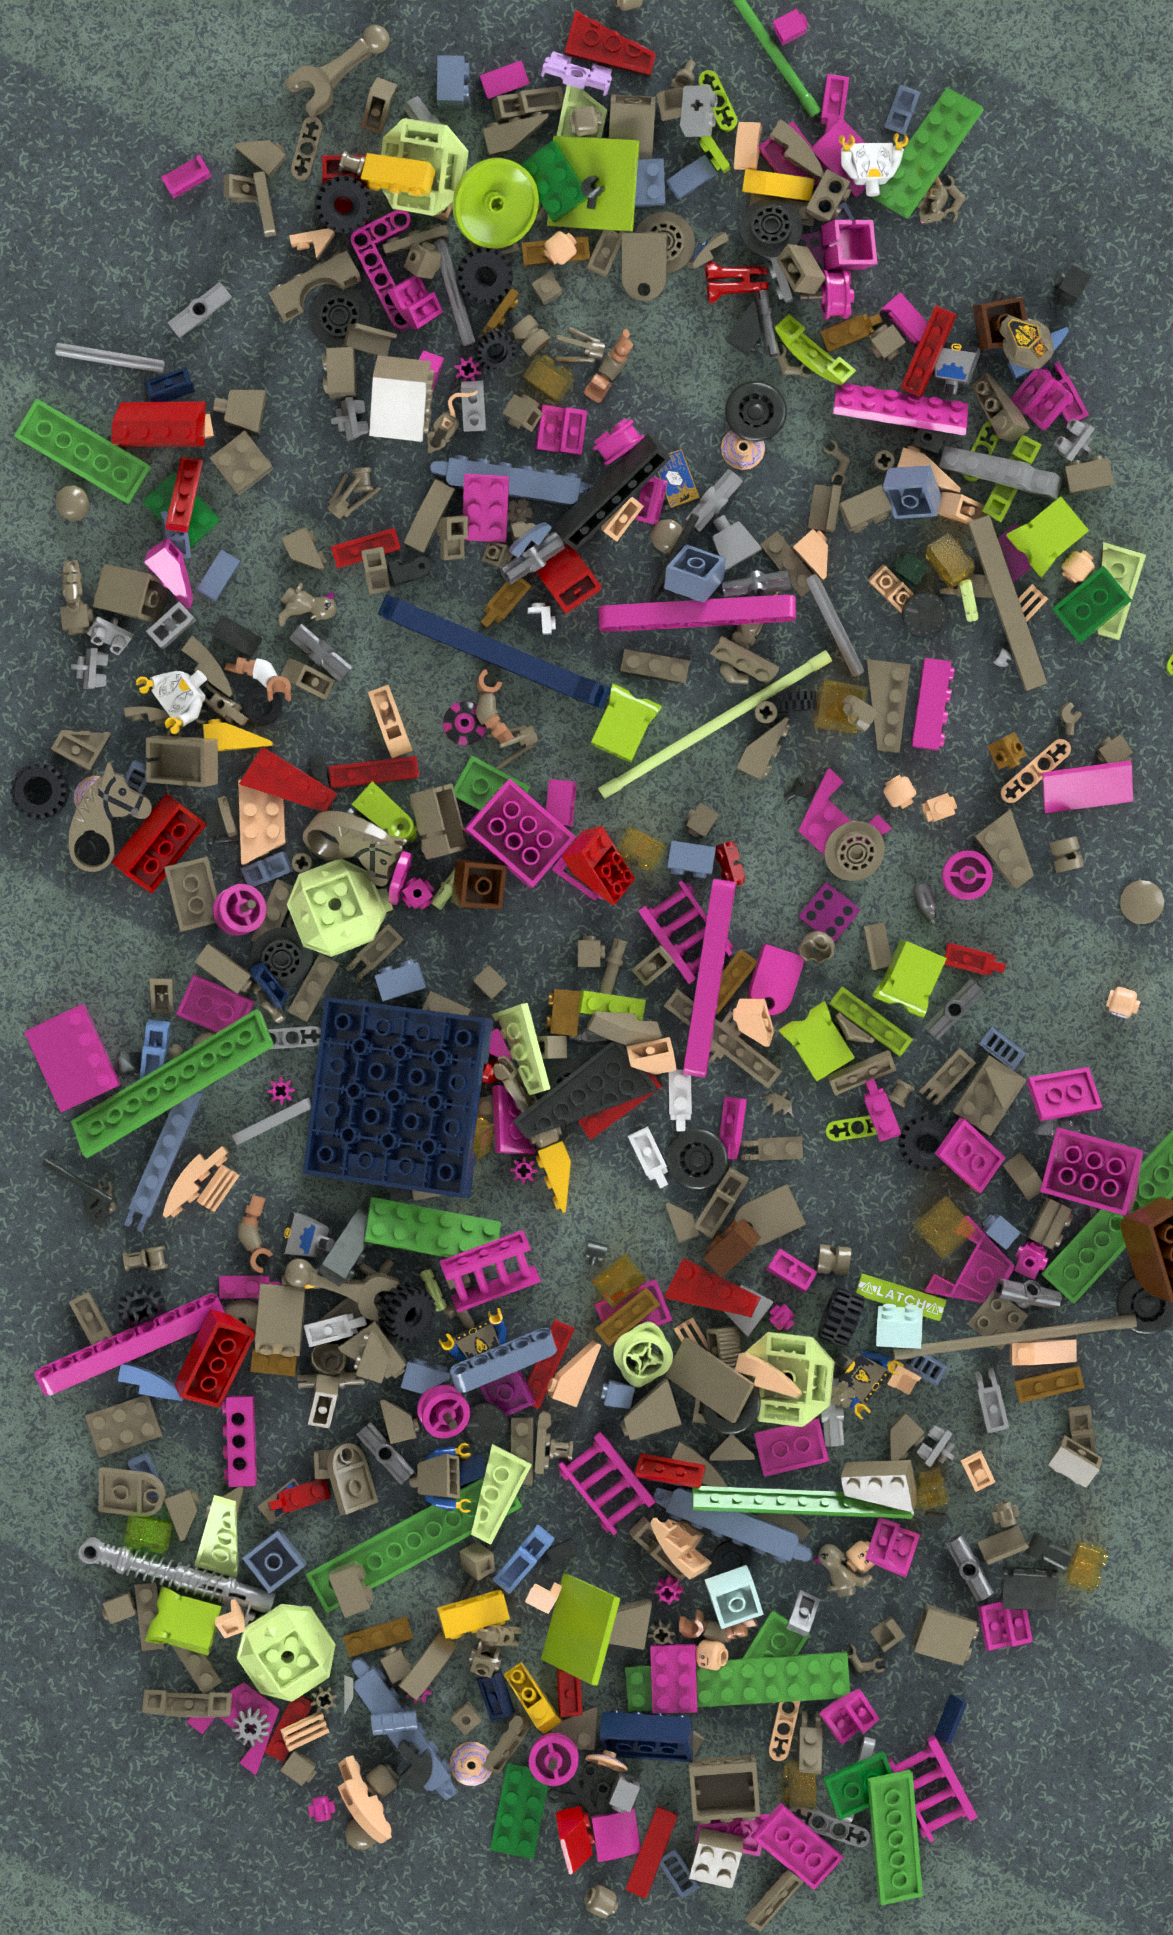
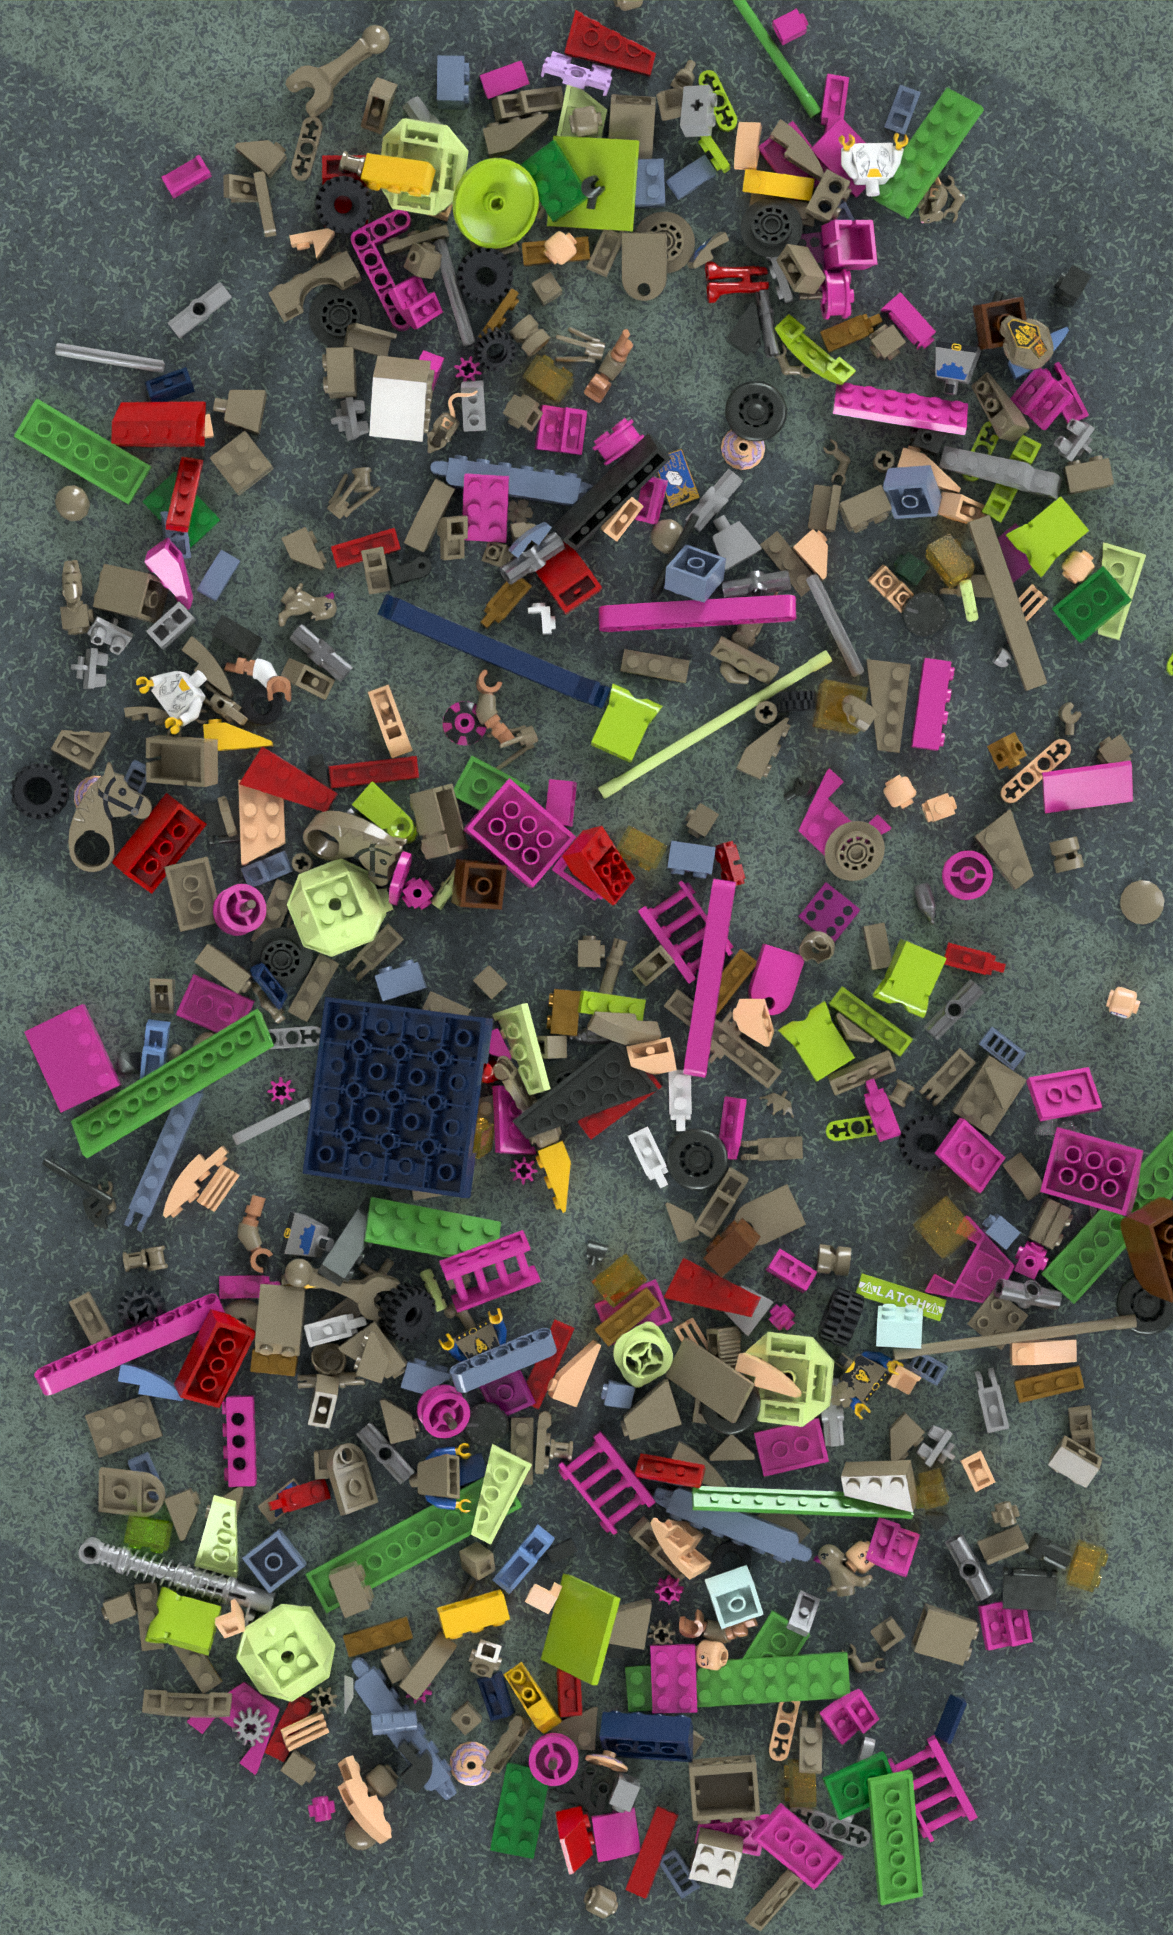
(499, 1635): dark tan hinge -> none
(928, 351): red plate -> none

